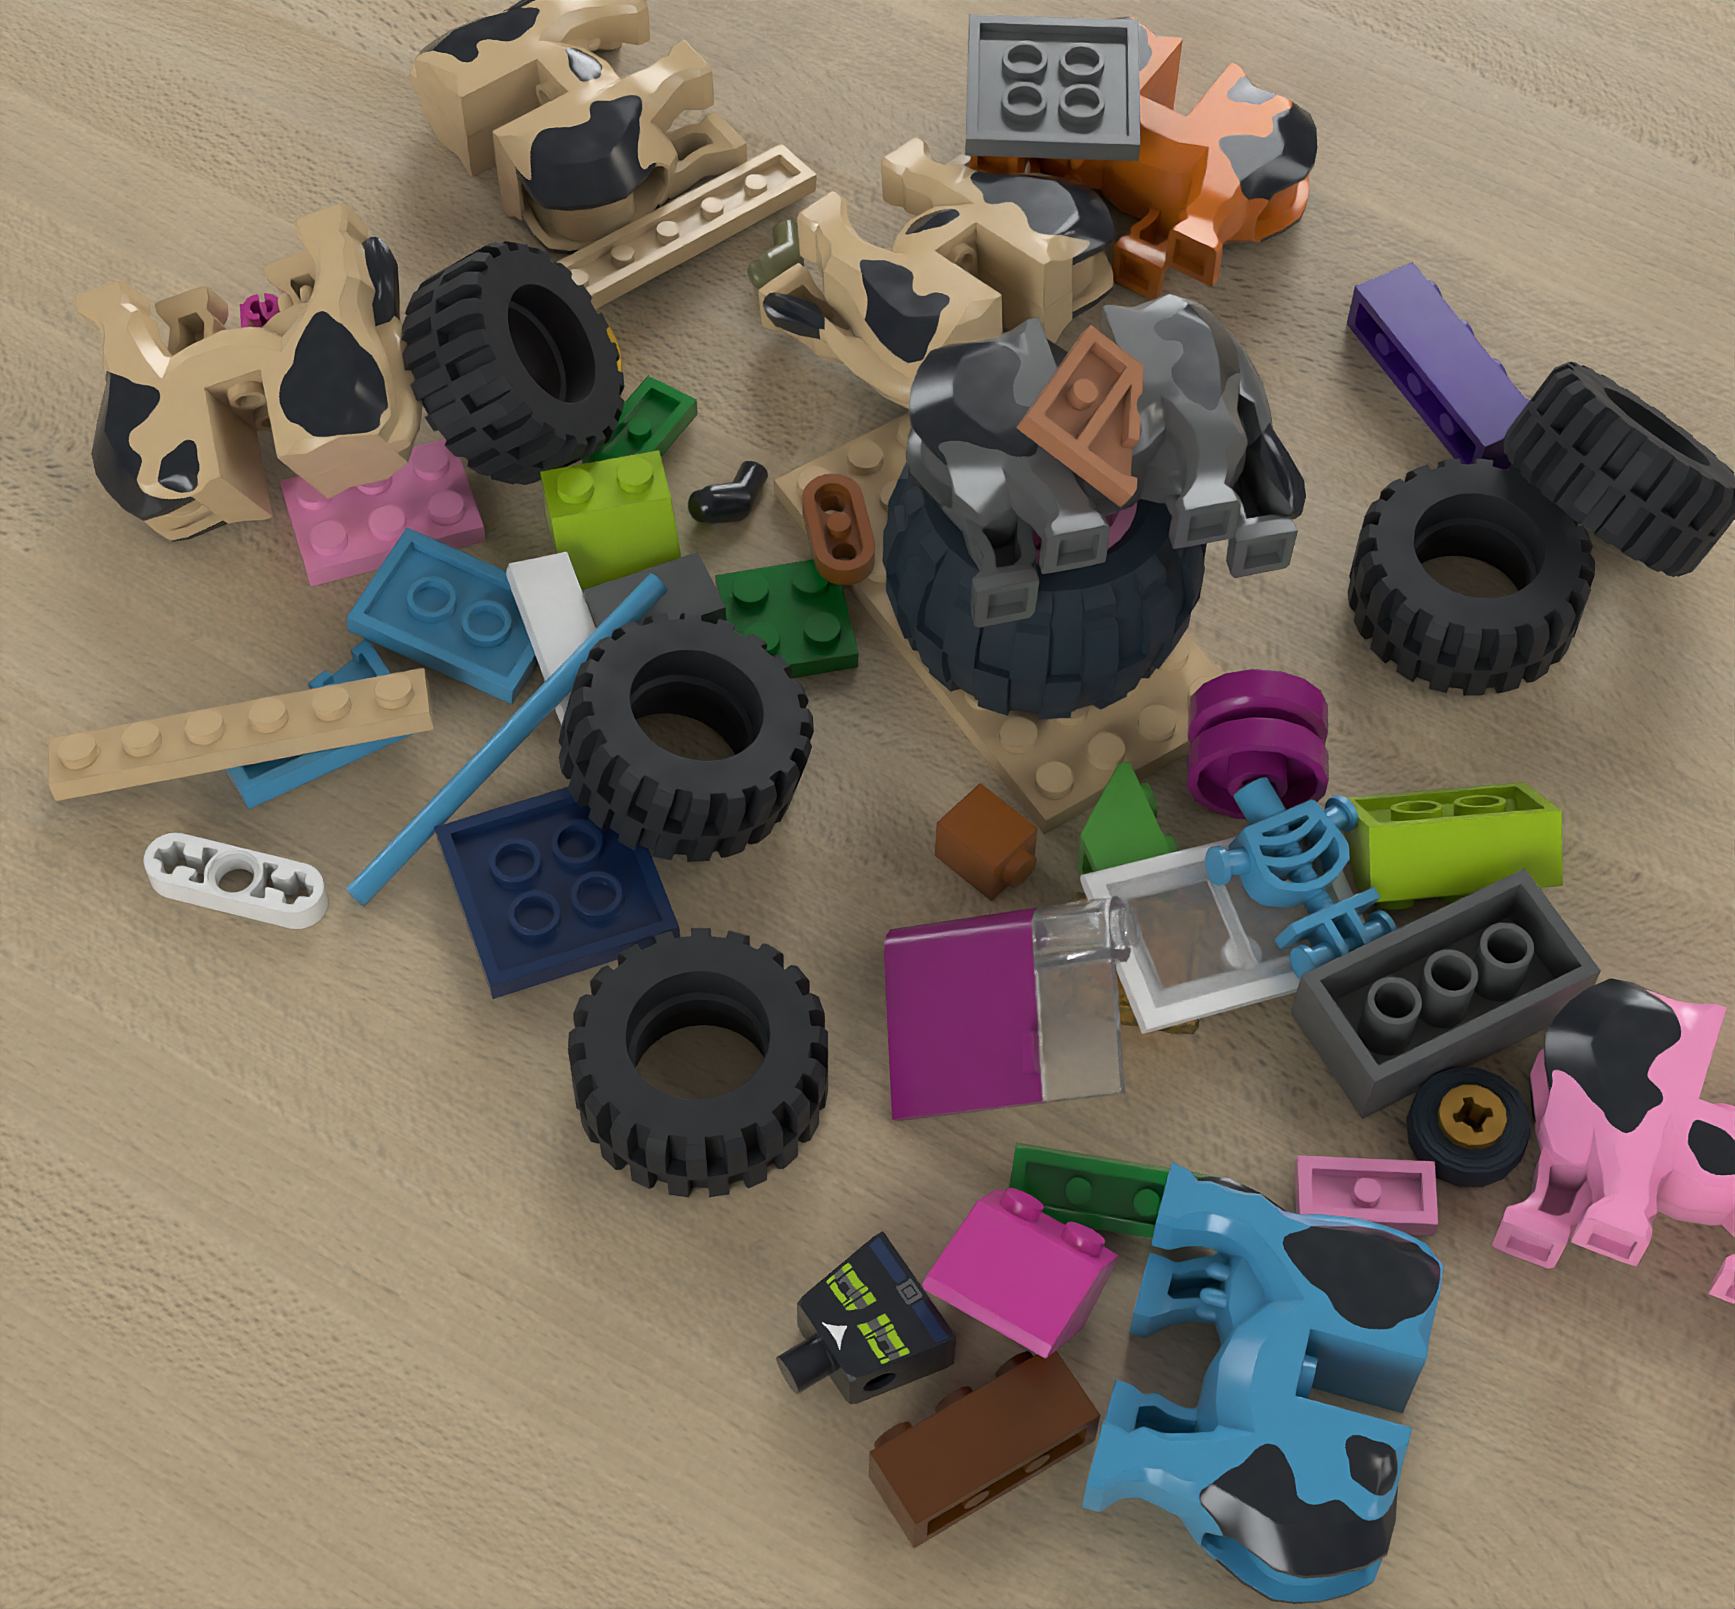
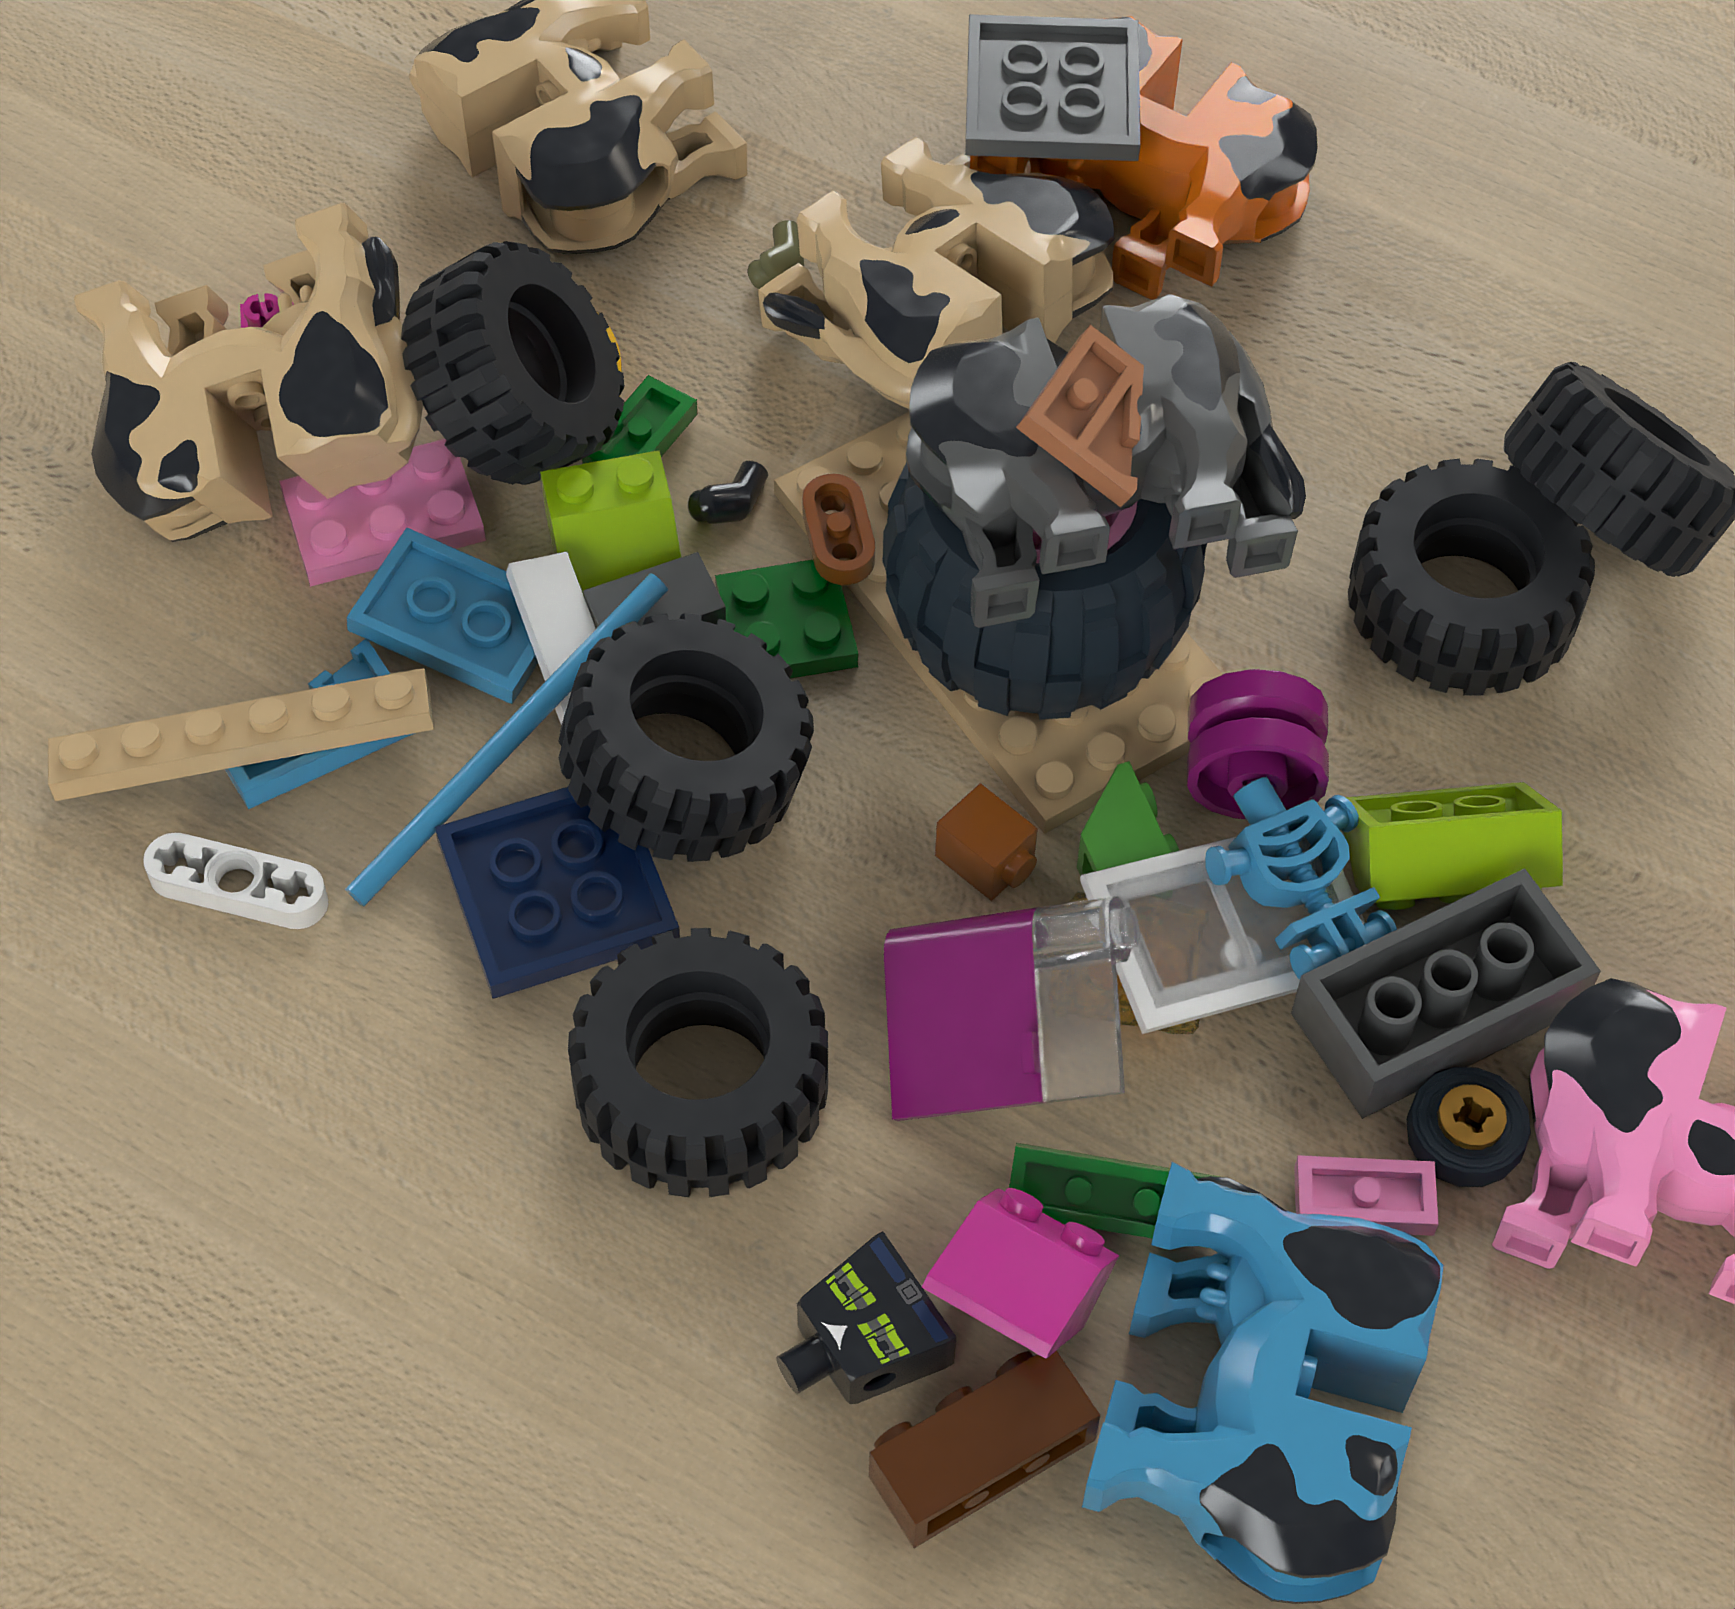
(690, 224): tan plate -> none
(1437, 363): brick -> none

